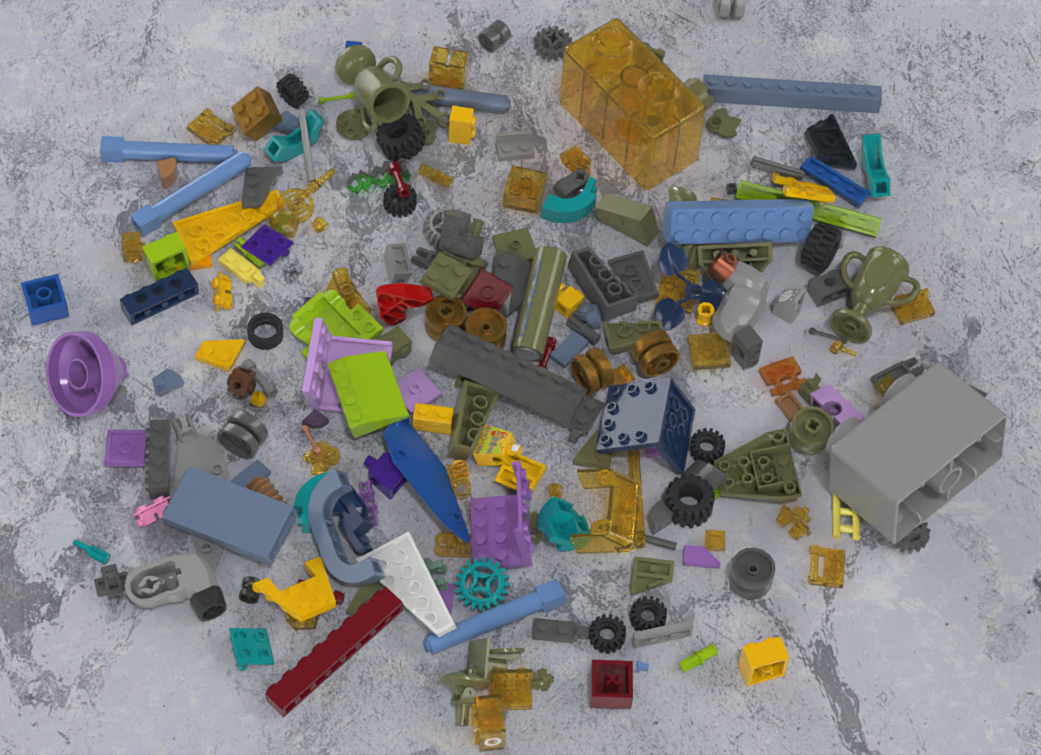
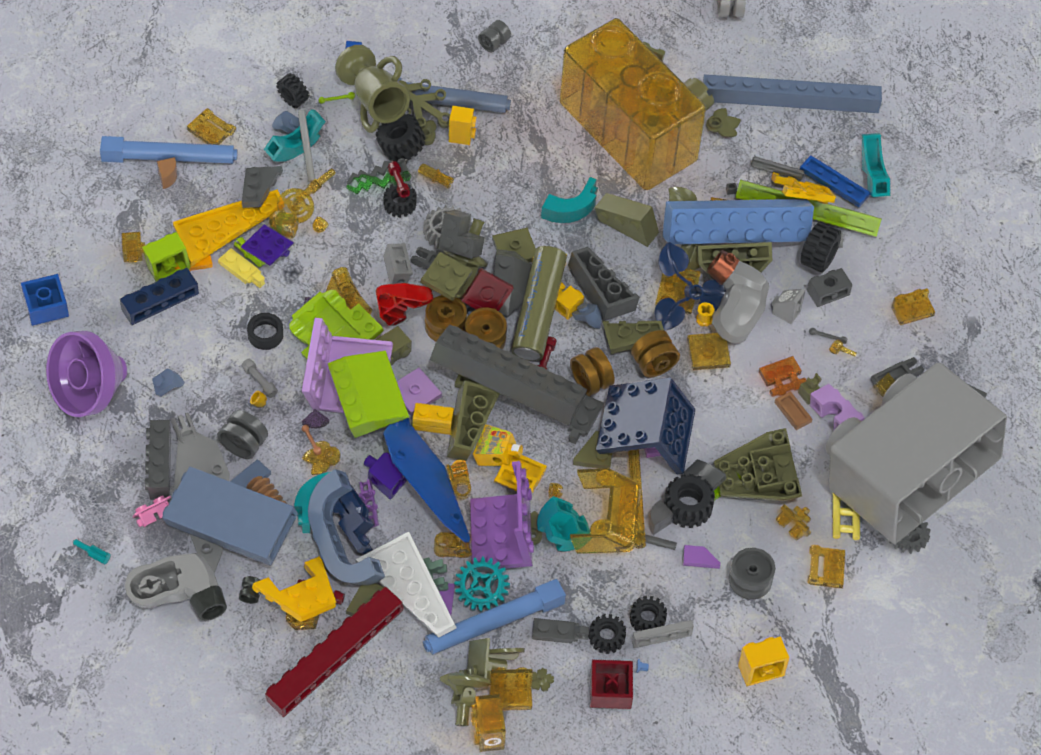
(111, 579): dark grey piece -> none
(125, 448): medium lavender plate -> none
(150, 217): medium blue brick -> none
(220, 353): yellow wing -> none
(221, 285): yellow hinge -> none
(241, 382): reddish brown brick -> none
(251, 647): teal hinge -> none
(256, 113): pearl gold brick -> none
(350, 124): olive dish -> none
(449, 75): clear yellow piece -> none
(514, 145): light grey bracket -> none
(525, 189): clear yellow brick -> none
(551, 42): dark grey gear -> none
(569, 348): sand blue tile -> none
(571, 185): dark grey piece -> none
(575, 159): clear yellow piece -> none
(583, 329): dark grey axle -> none
(623, 375): clear yellow tile -> none
(635, 272): dark grey wing -> none
(650, 574): olive wing -> none
(698, 658): lime axle -> none
(709, 437): black tyre -> none
(715, 540): clear yellow tile -> none
(746, 347): dark grey brick -> none
(810, 430): olive wheel -> none
(830, 144): black wing -> none
(872, 289): olive piece -> none

